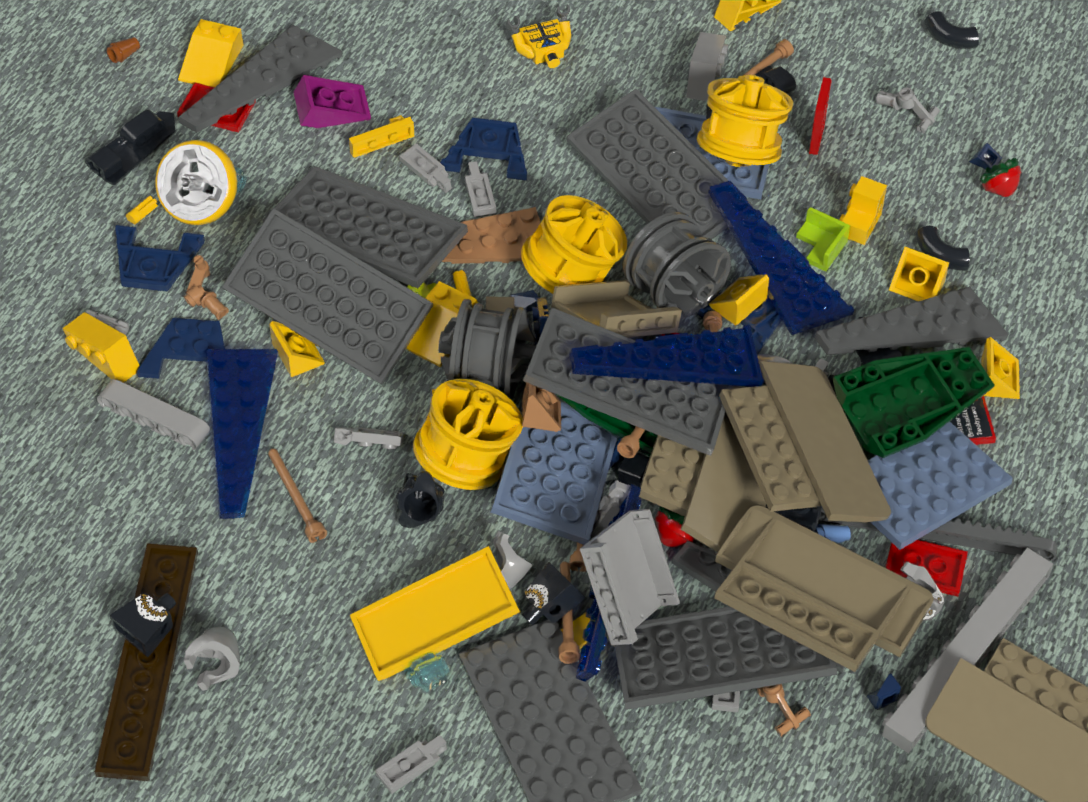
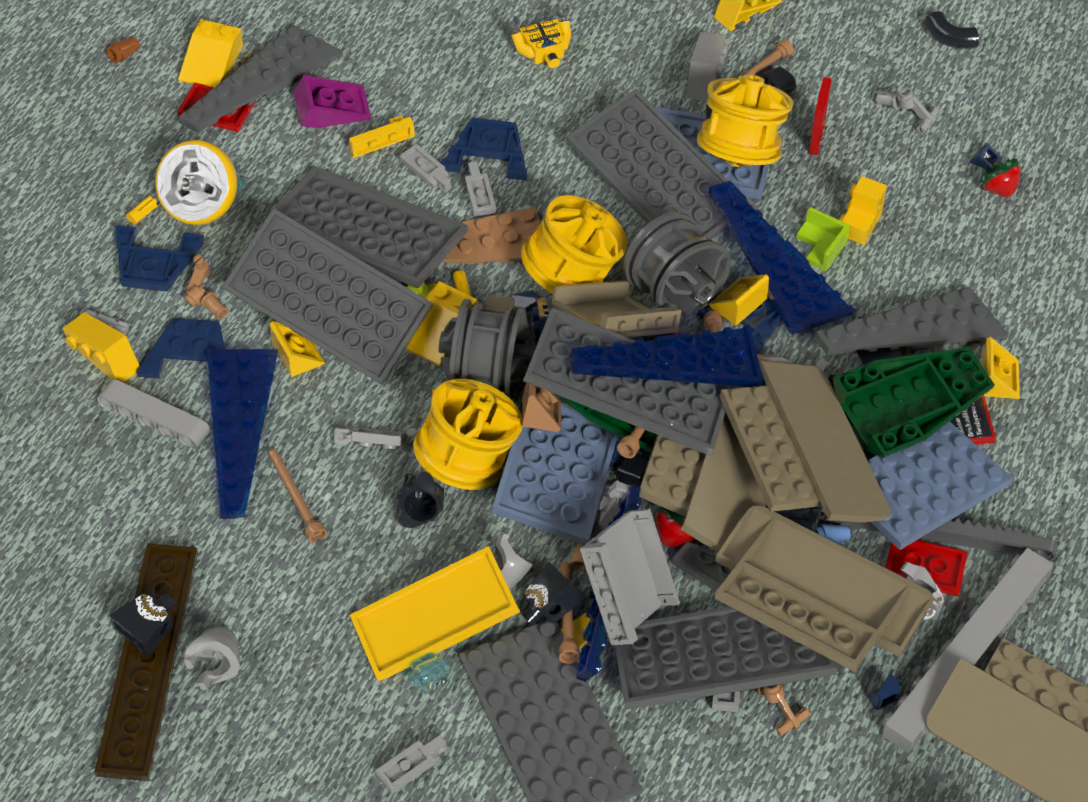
(136, 142): black panel -> none
(919, 275): yellow slope -> none
(932, 244): black cylinder -> none

